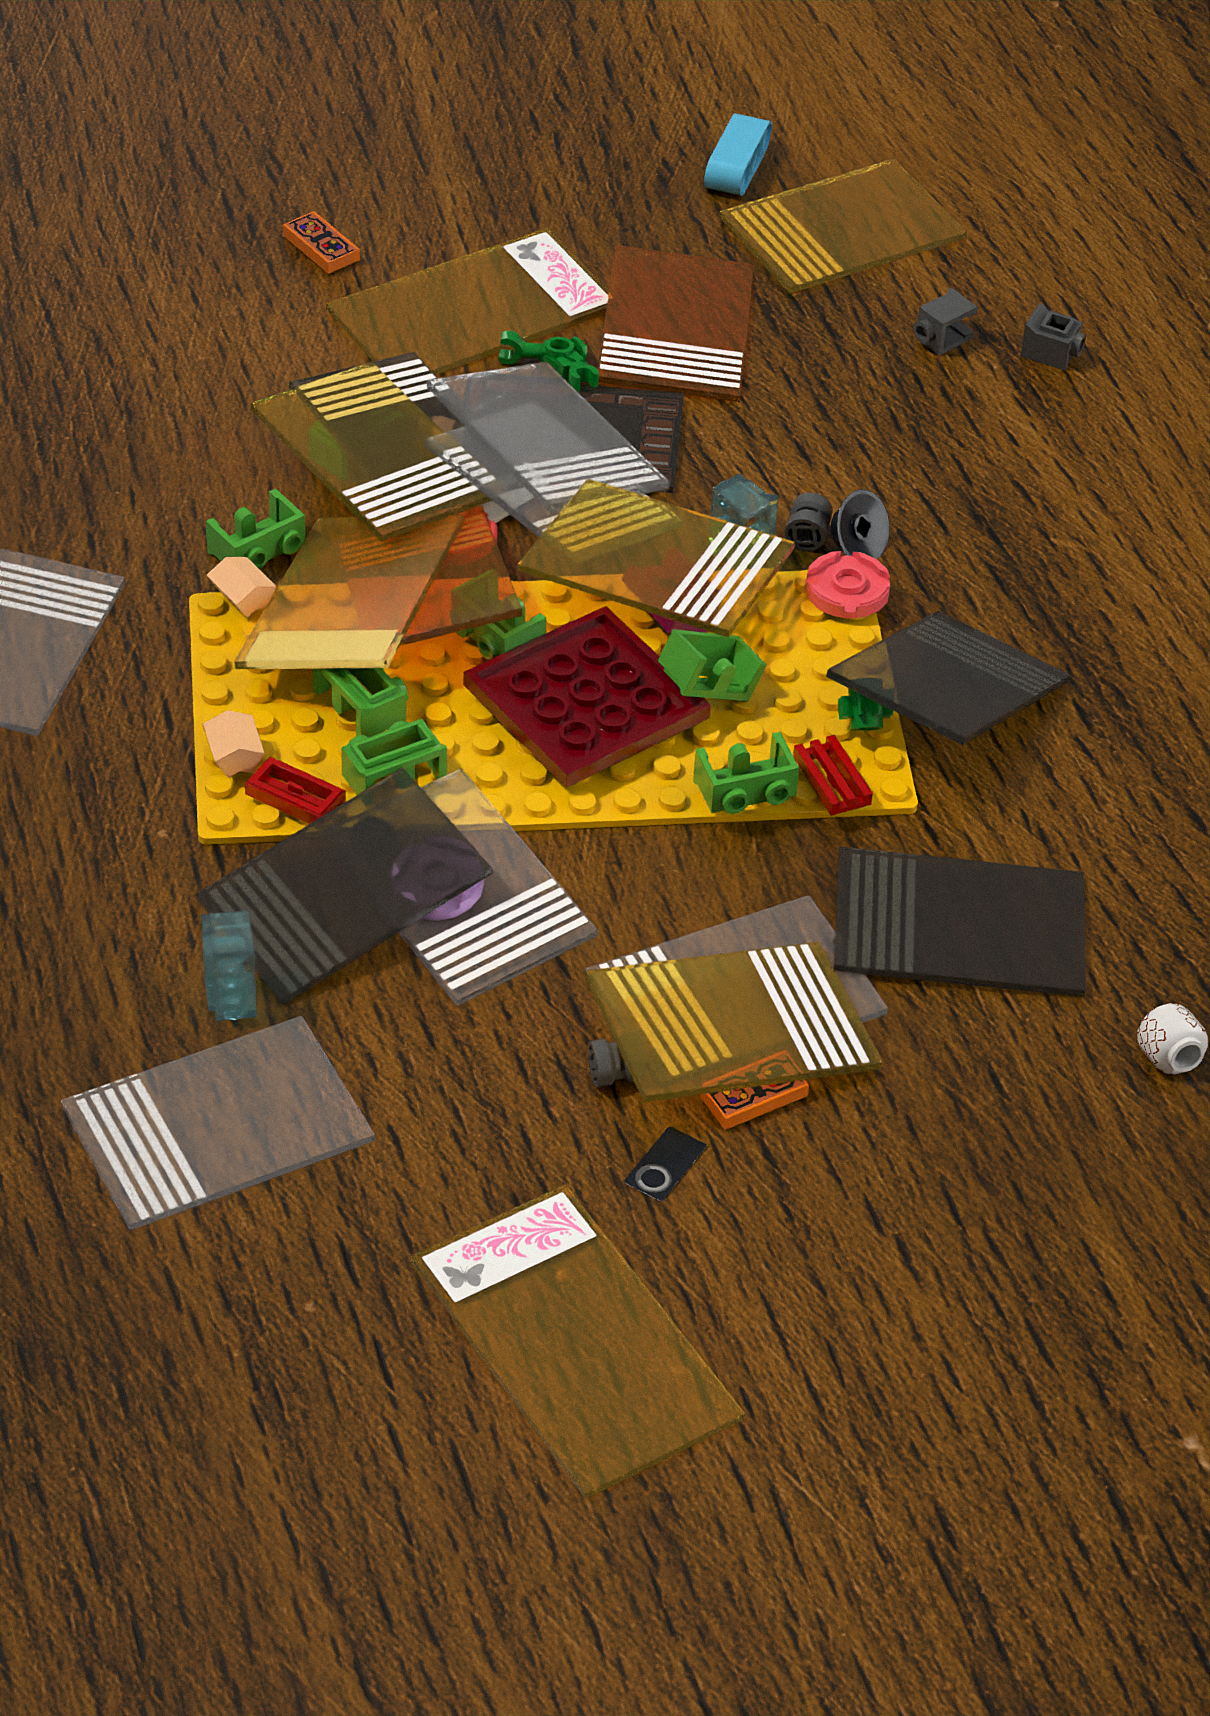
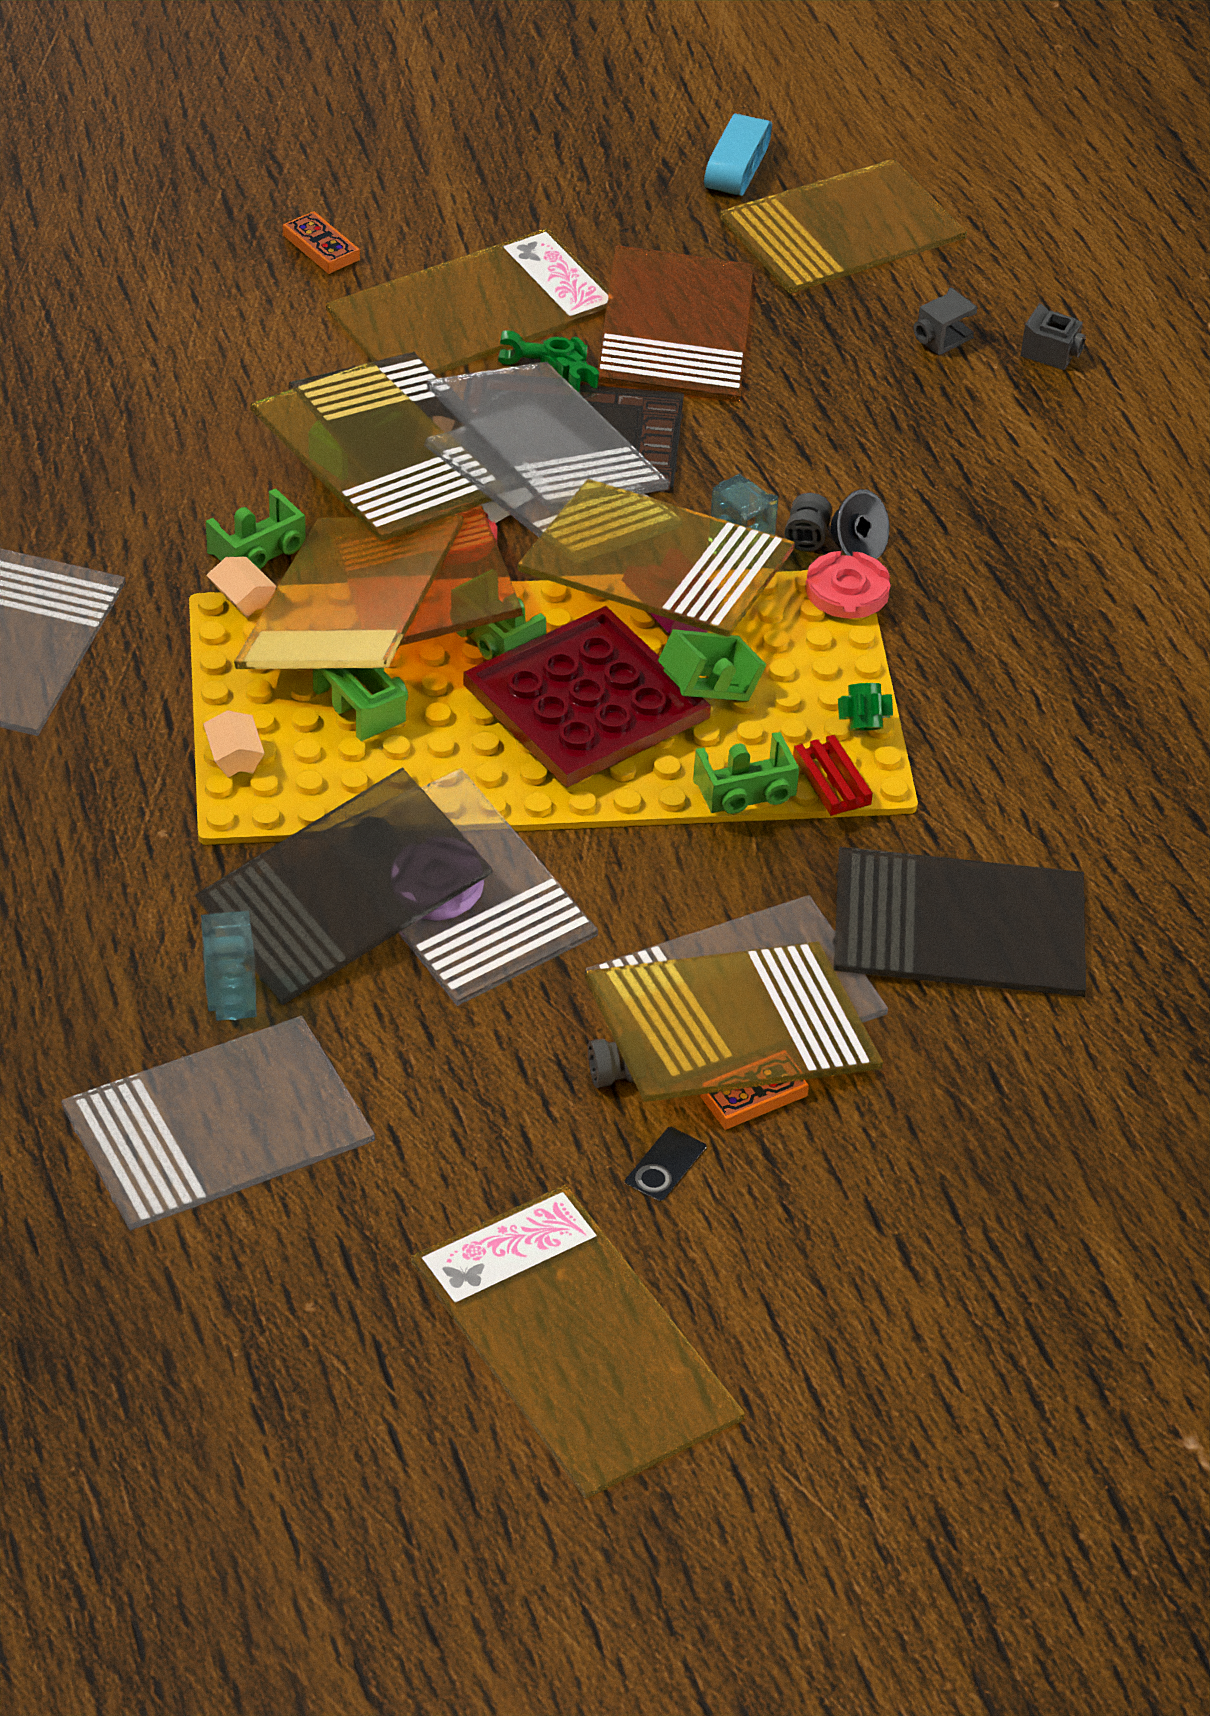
(290, 796): red tile -> none
(383, 754): bright green window -> none
(948, 677): clear smoke piece -> none
(1172, 1039): white head -> none

